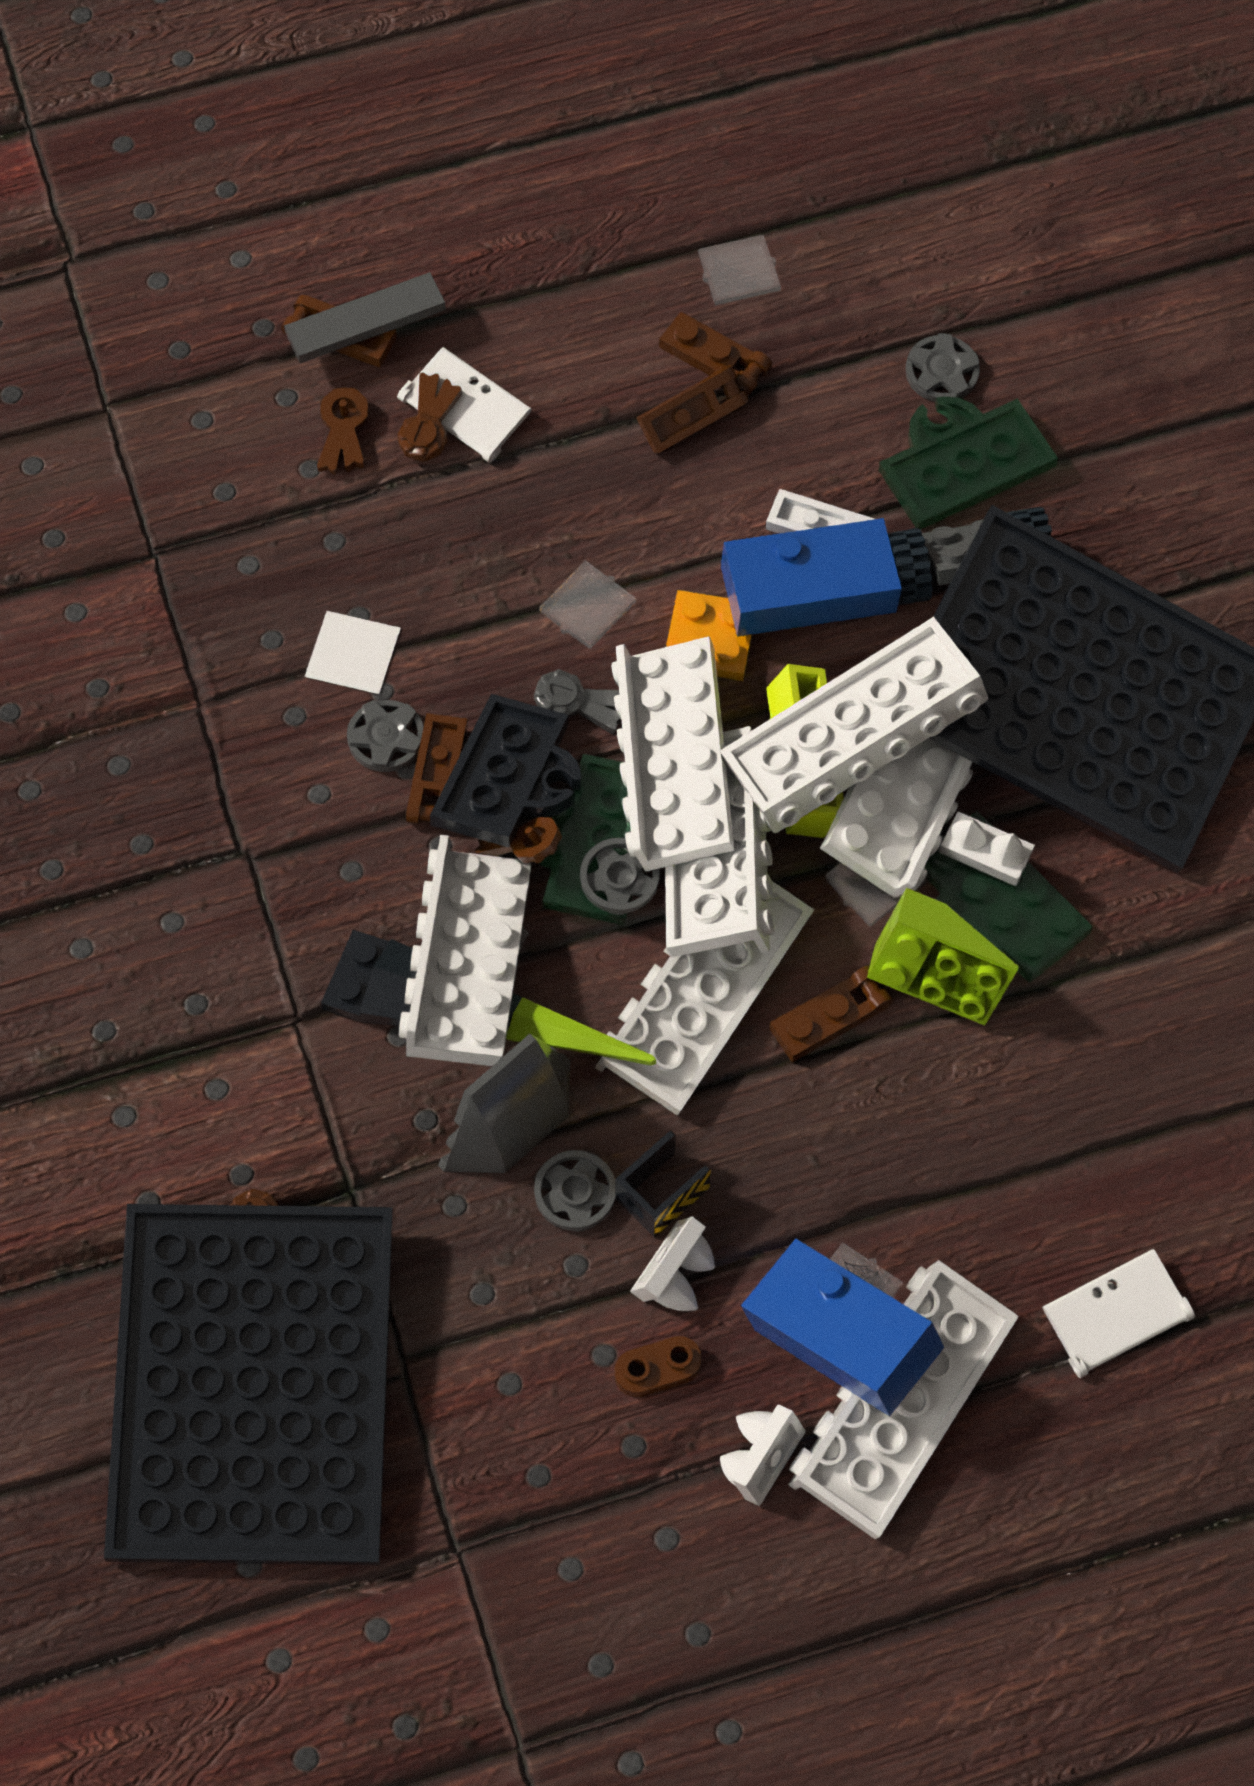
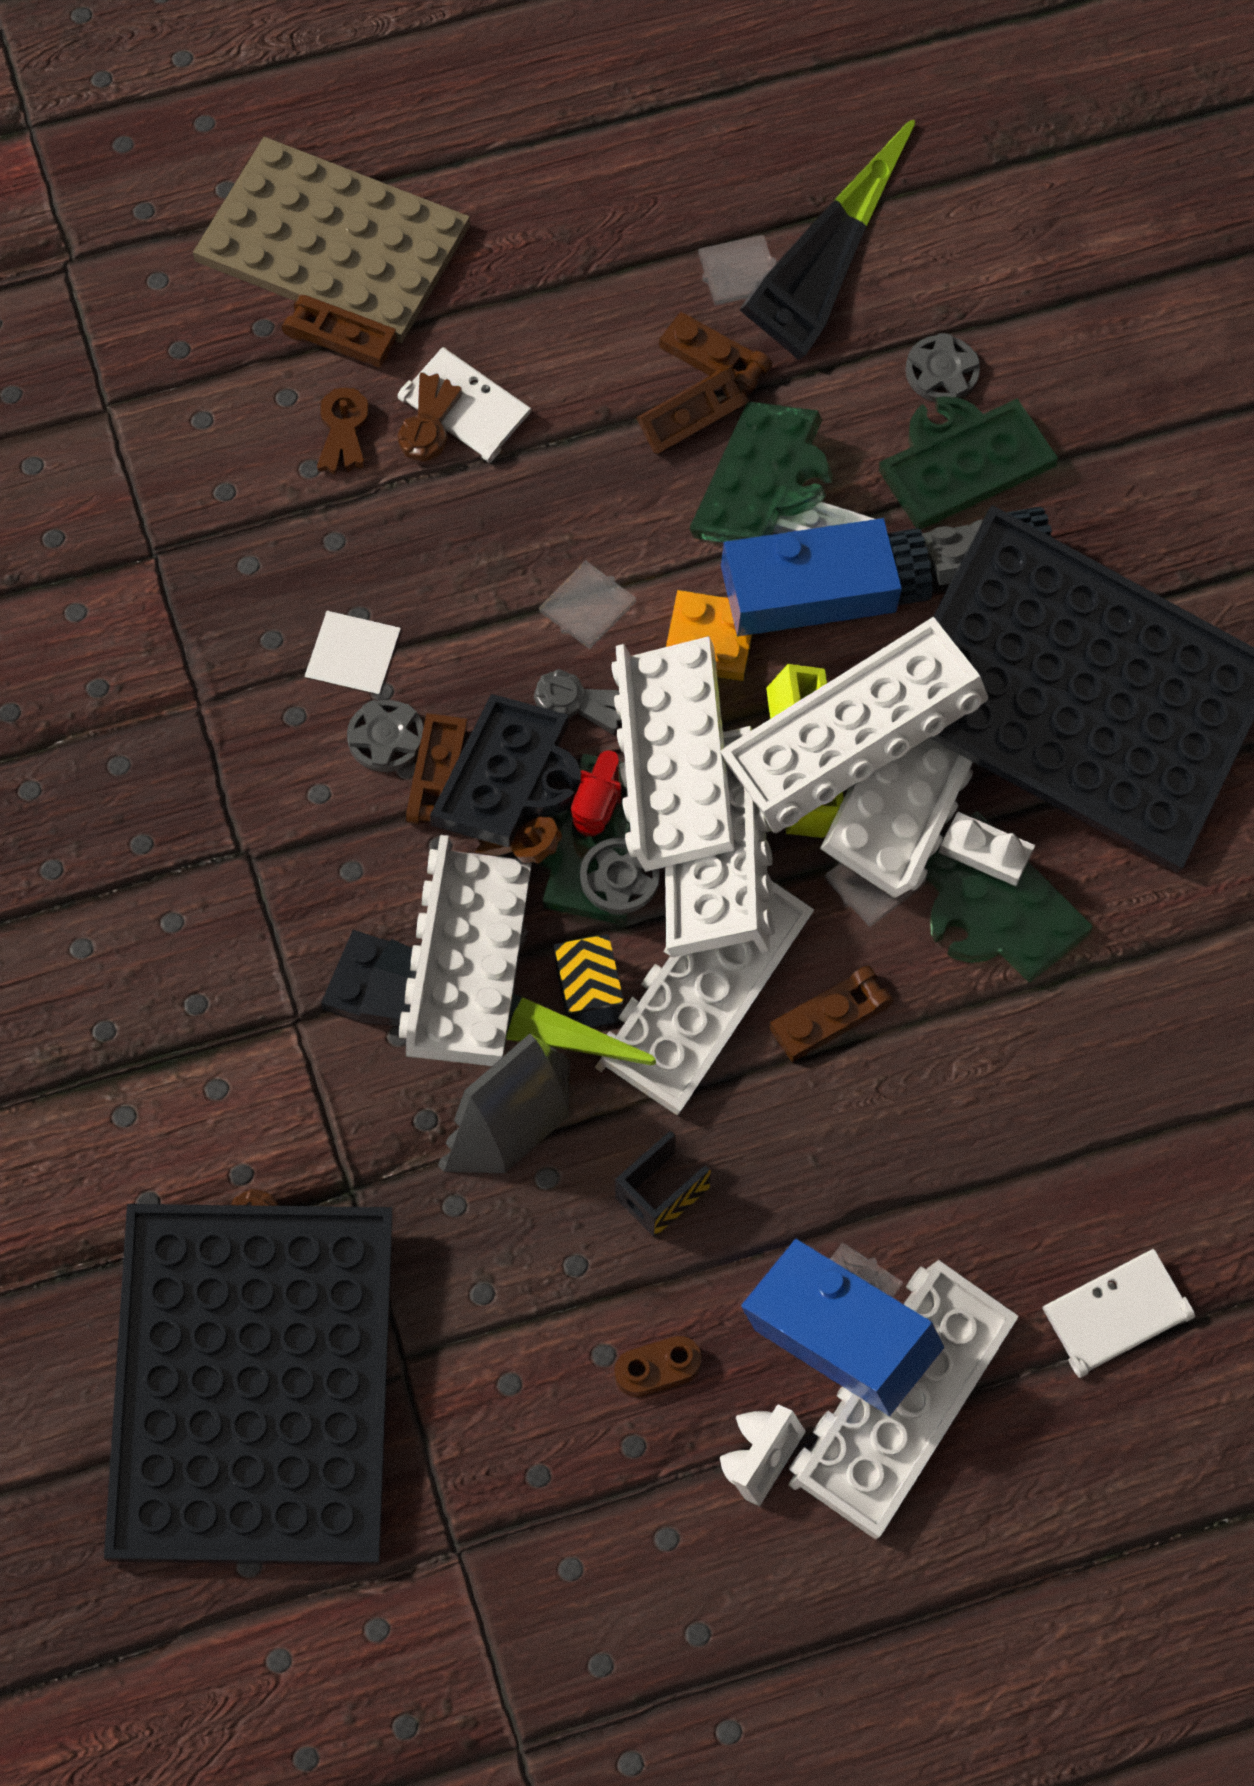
(331, 236): none -> dark tan plate
(365, 317): dark grey tile -> none
(575, 1190): dark grey wheel -> none
(589, 981): none -> piece
(597, 795): none -> red arm
(661, 1277): white tile -> none
(763, 474): none -> clear green plate
(803, 284): none -> black plate
(940, 959): lime slope -> none

